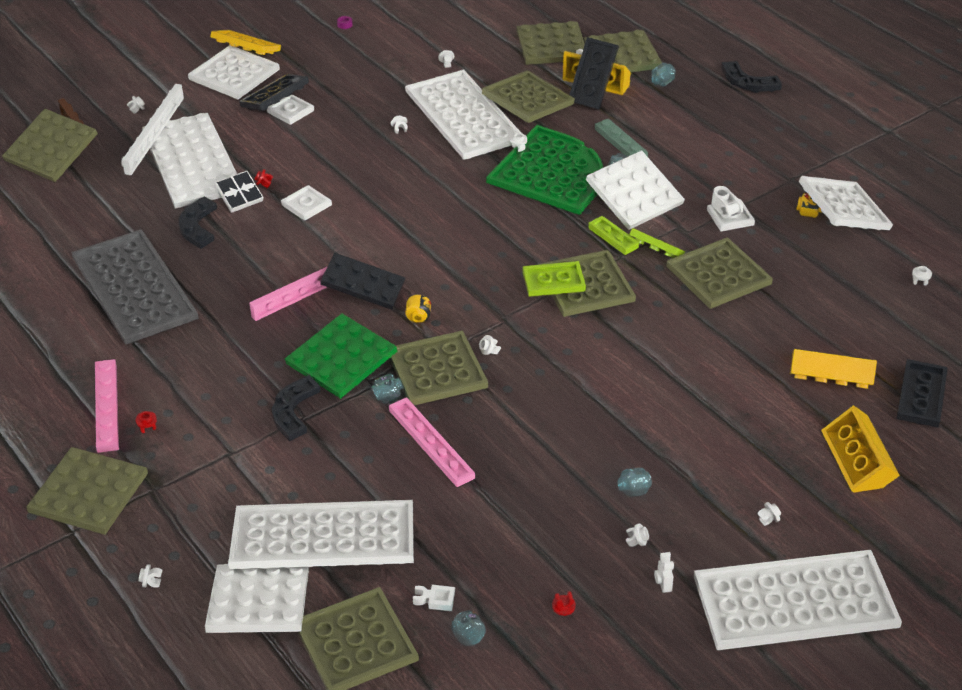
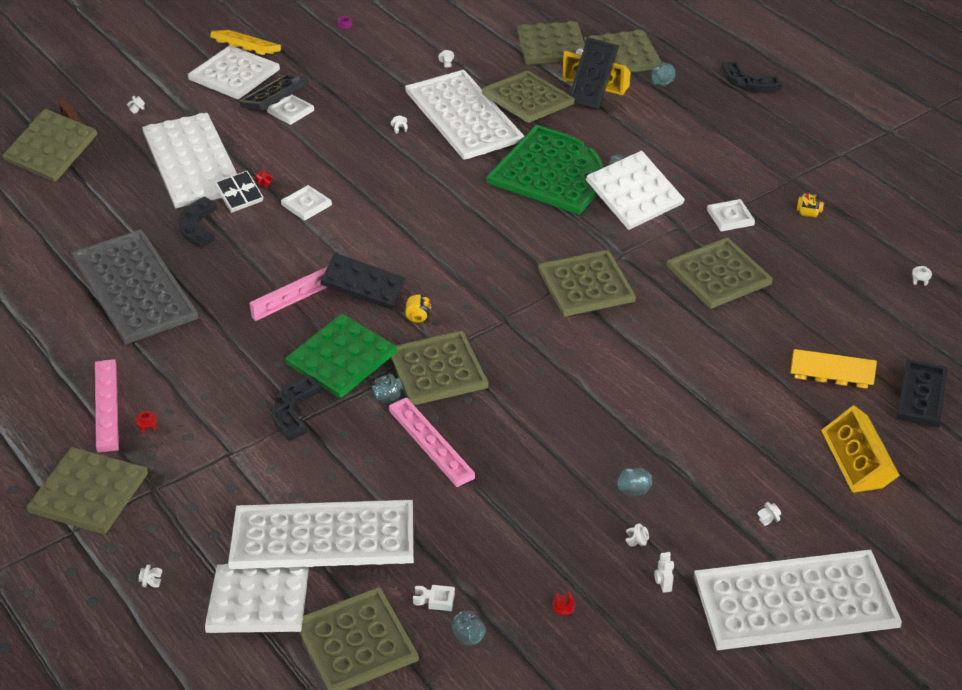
(152, 129): white plate -> none
(488, 345): white plate -> none
(519, 140): white plate -> none
(554, 278): lime plate -> none
(613, 235): lime plate -> none
(618, 138): sand green plate -> none
(656, 244): lime plate -> none
(726, 202): white piece -> none
(845, 203): white plate -> none

